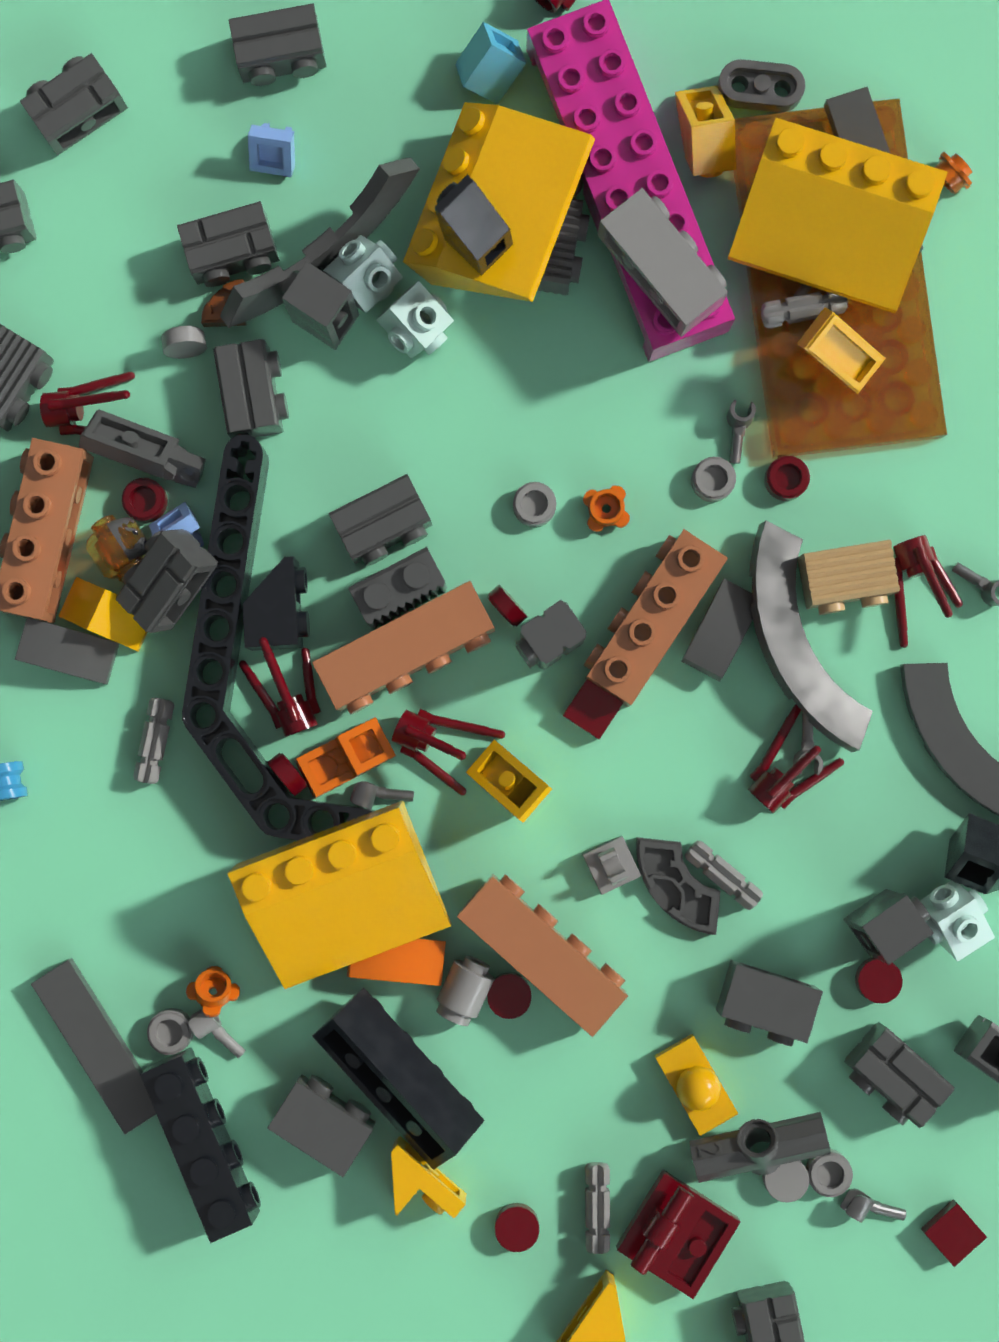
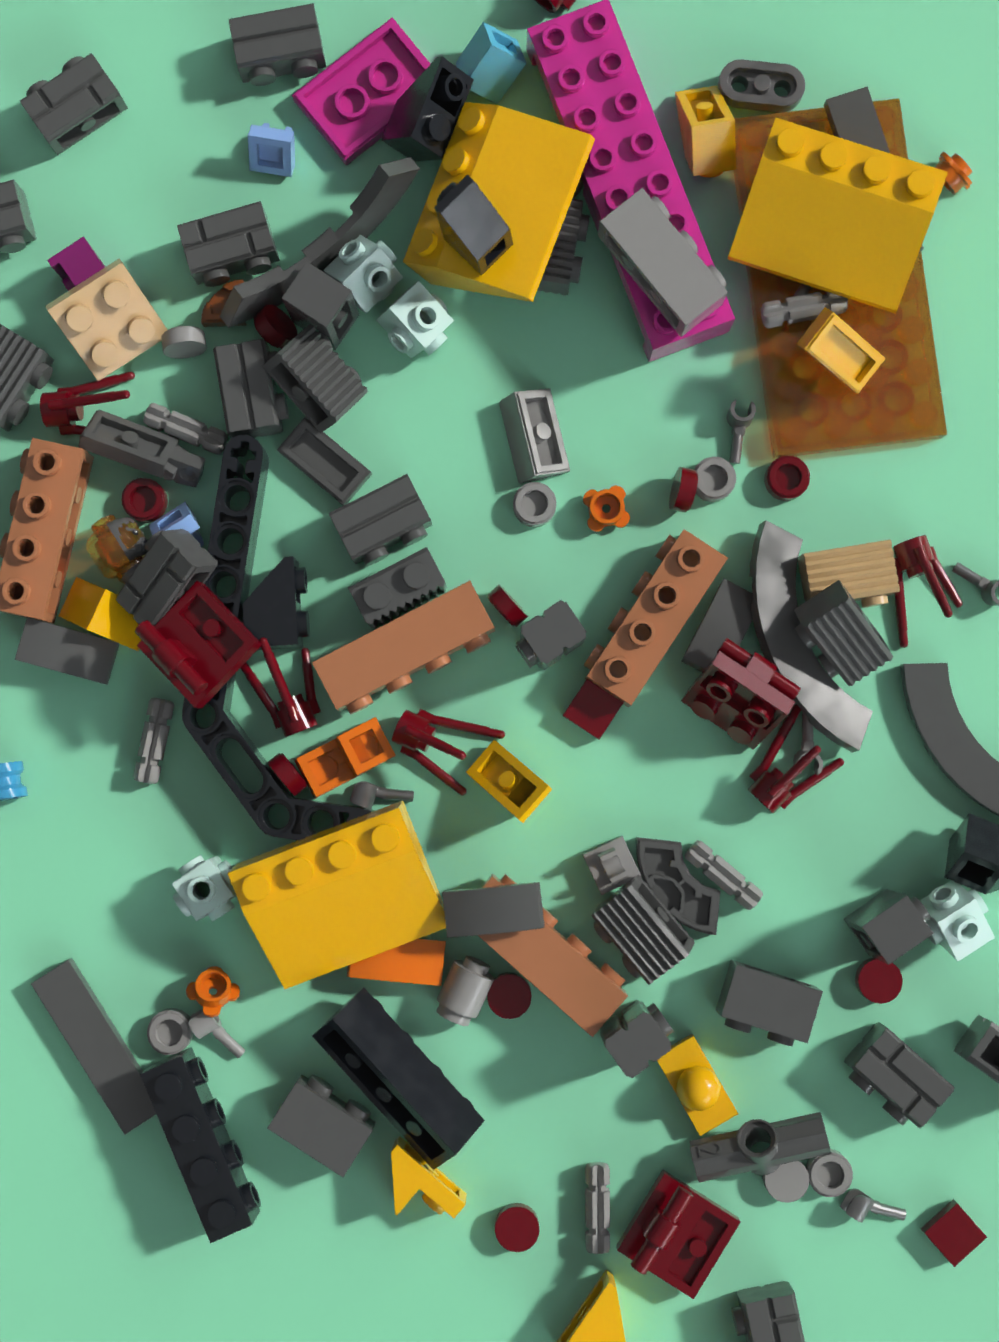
(76, 263): none -> magenta brick
(107, 319): none -> tan plate
(185, 428): none -> light grey axle
(197, 644): none -> dark red plate
(221, 890): none -> light aqua brick
(274, 326): none -> dark red tile
(316, 378): none -> dark grey brick
(324, 462): none -> dark grey tile
(360, 89): none -> dark pink tile
(428, 112): none -> black slope
(493, 909): none -> dark grey slope
(534, 435): none -> light grey slope
(637, 1037): none -> dark grey brick
(642, 930): none -> dark grey brick
(683, 489): none -> dark red tile
(742, 694): none -> dark red plate
(842, 633): none -> dark grey brick

